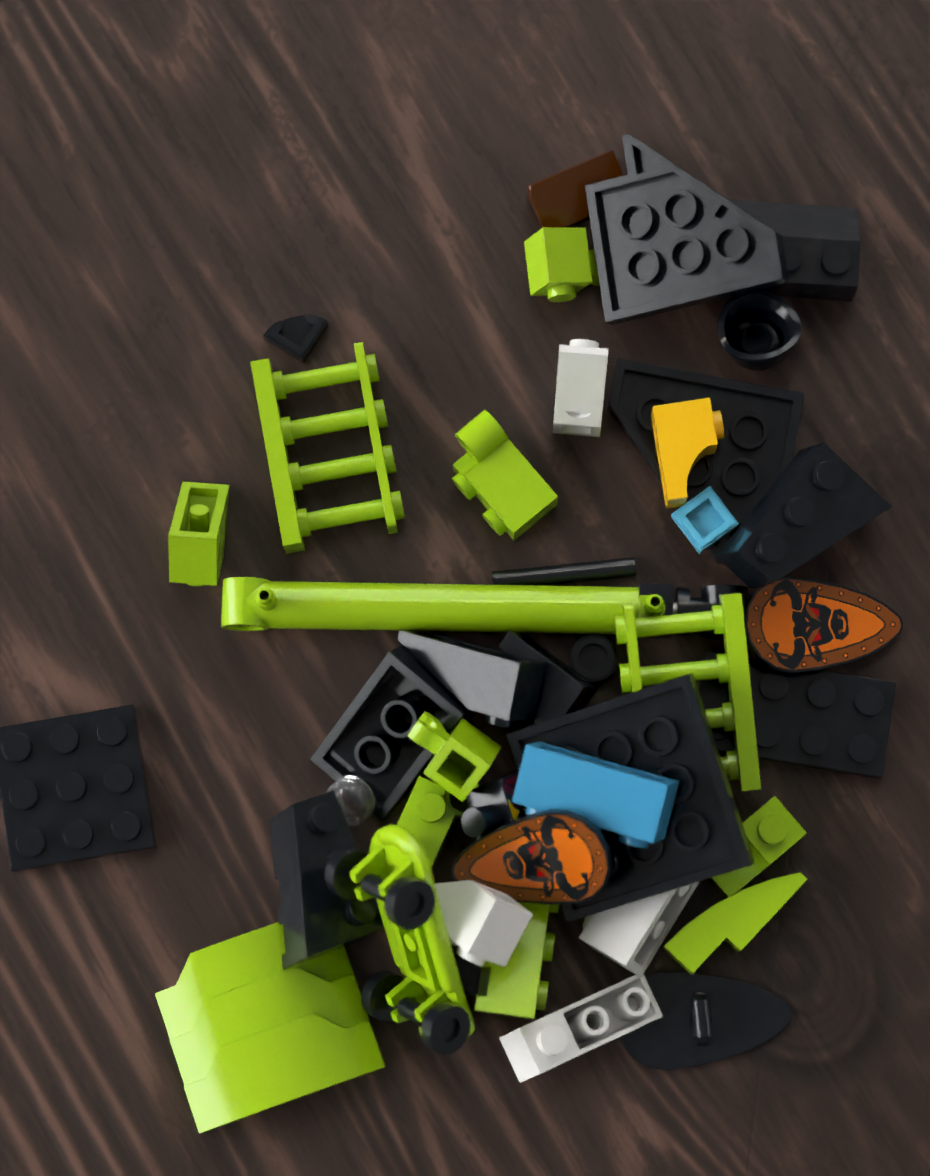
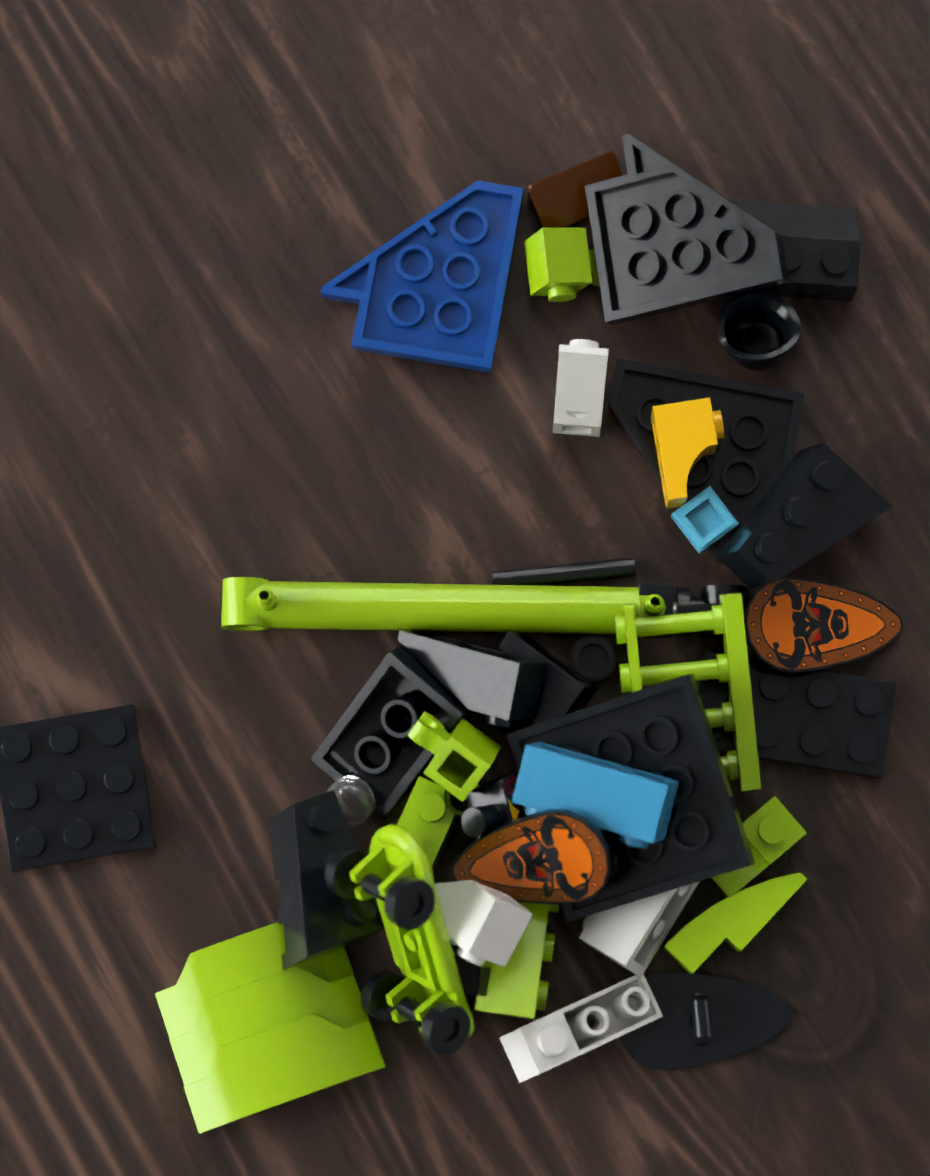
(198, 534): lime slope -> none
(291, 477): lime fence -> none
(297, 335): black tile -> none
(438, 283): none -> blue wing
(500, 478): lime hinge -> none

